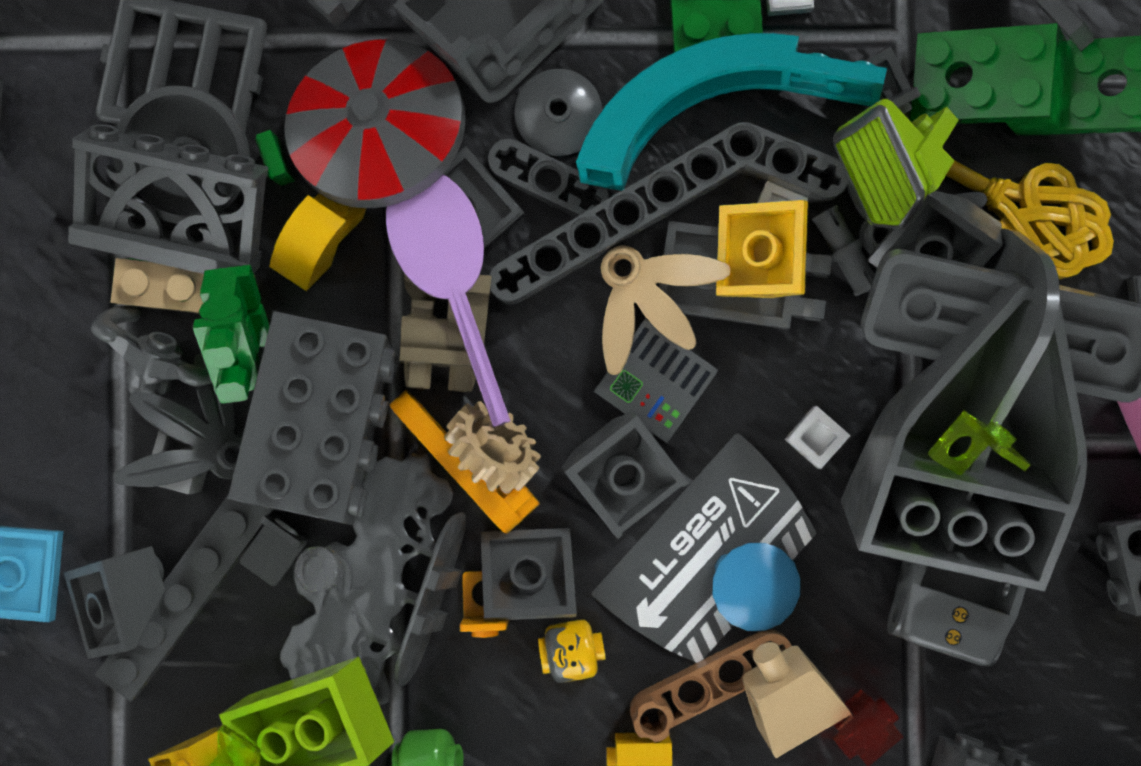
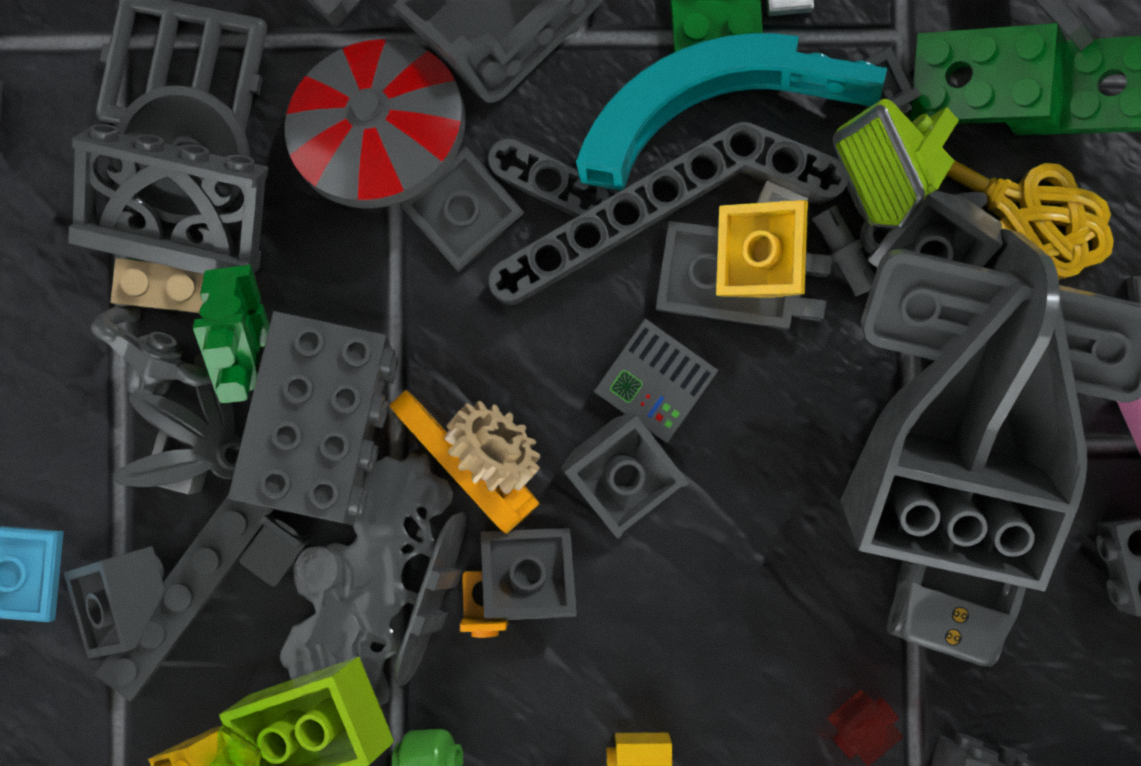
(274, 158): green tile -> none
(311, 239): yellow brick -> none
(437, 341): dark tan hips -> none
(442, 254): lavender piece -> none
(551, 133): dark grey dish -> none
(571, 651): yellow head -> none
(655, 304): tan plant -> none
(669, 573): dark grey sticker -> none
(705, 672): medium nougat beam -> none
(755, 586): dark azure dish -> none
(790, 697): tan torso -> none
(817, 437): white tile -> none
(982, 435): clear neon green bracket -> none

